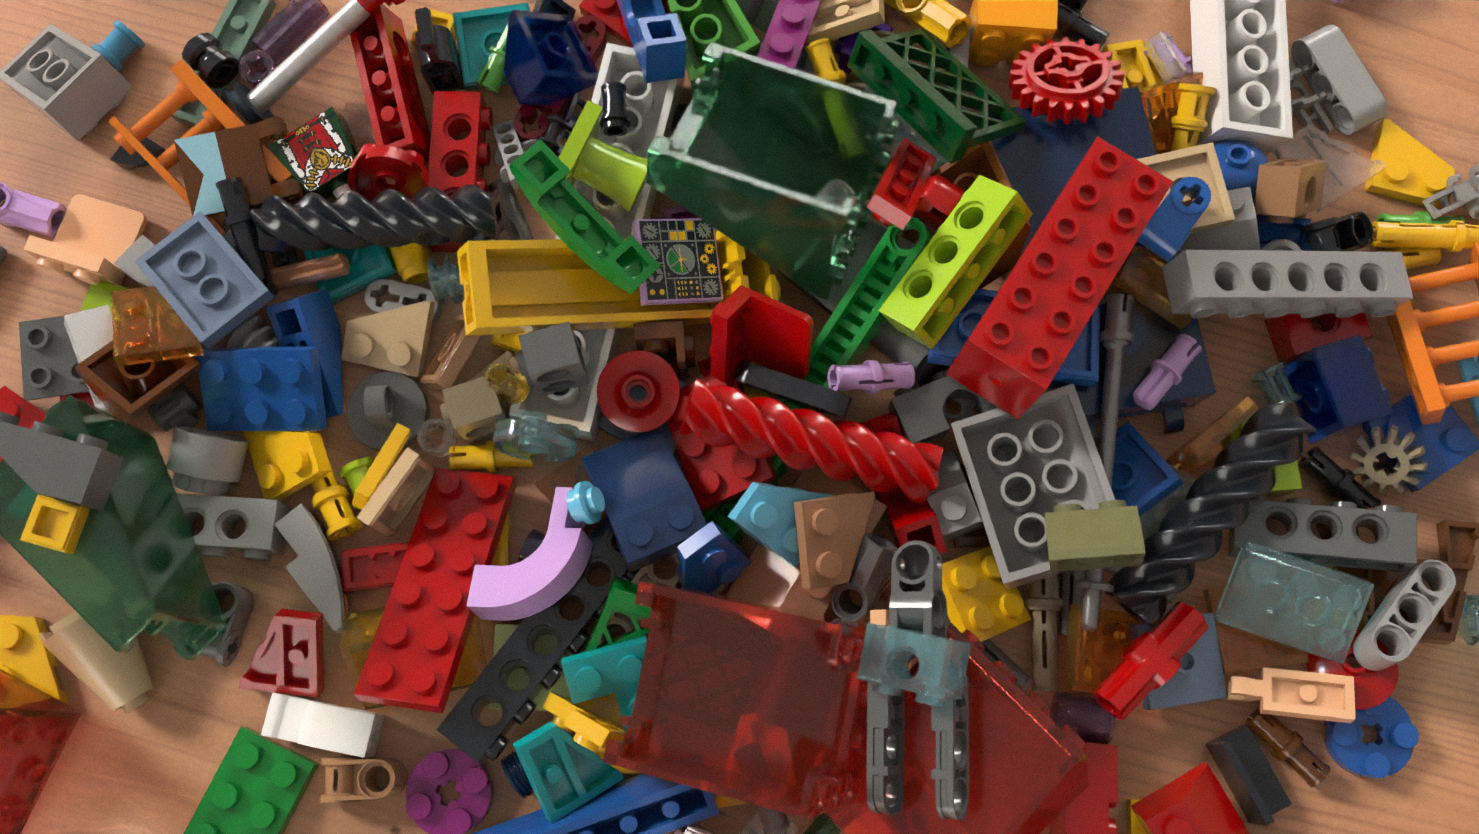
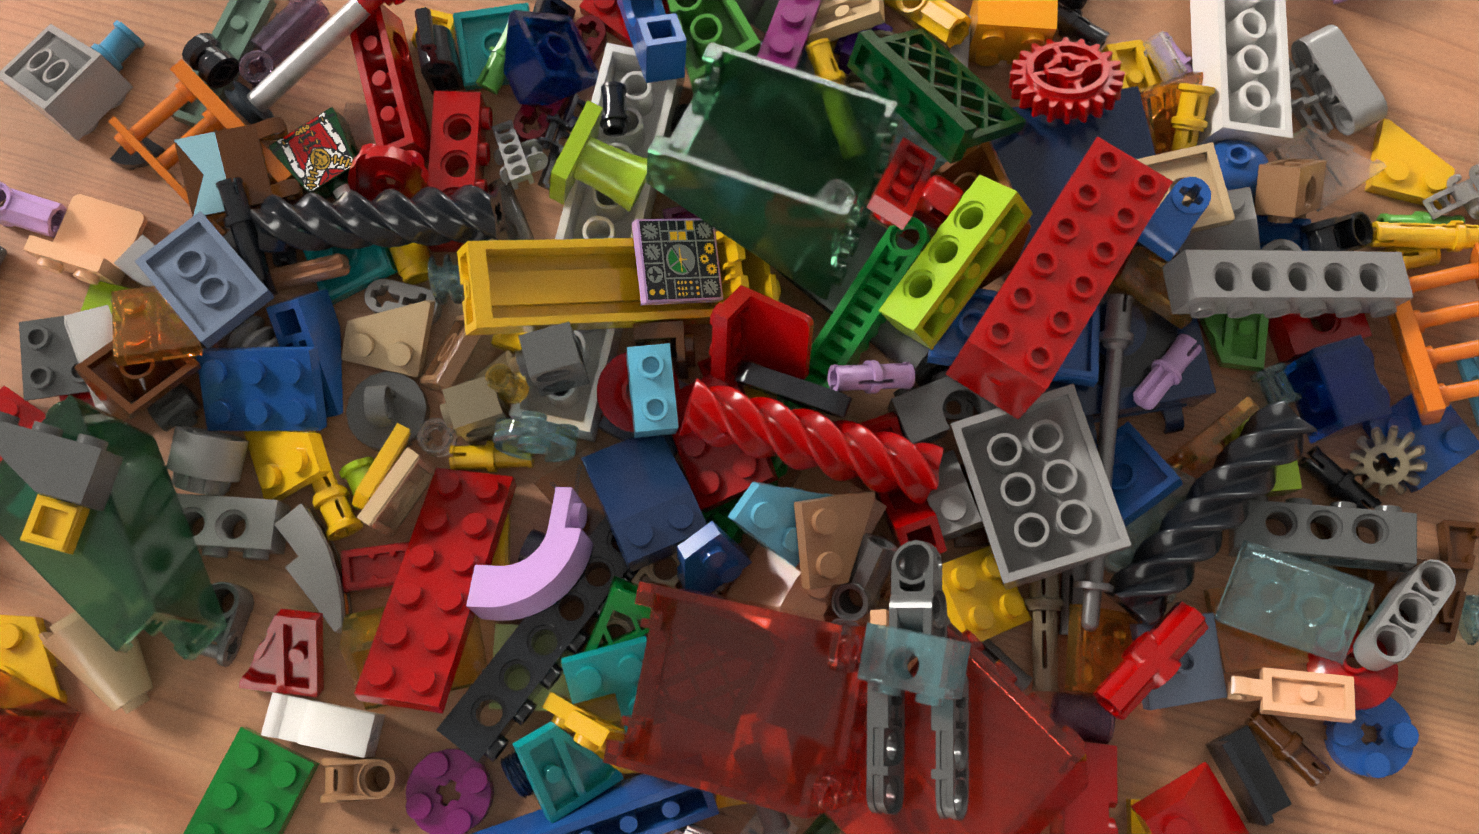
(577, 222): green slope -> none
(585, 503): medium azure plate -> none
(652, 390): none -> medium azure brick
(1094, 537): olive slope -> none
(1237, 341): none -> bright green wing

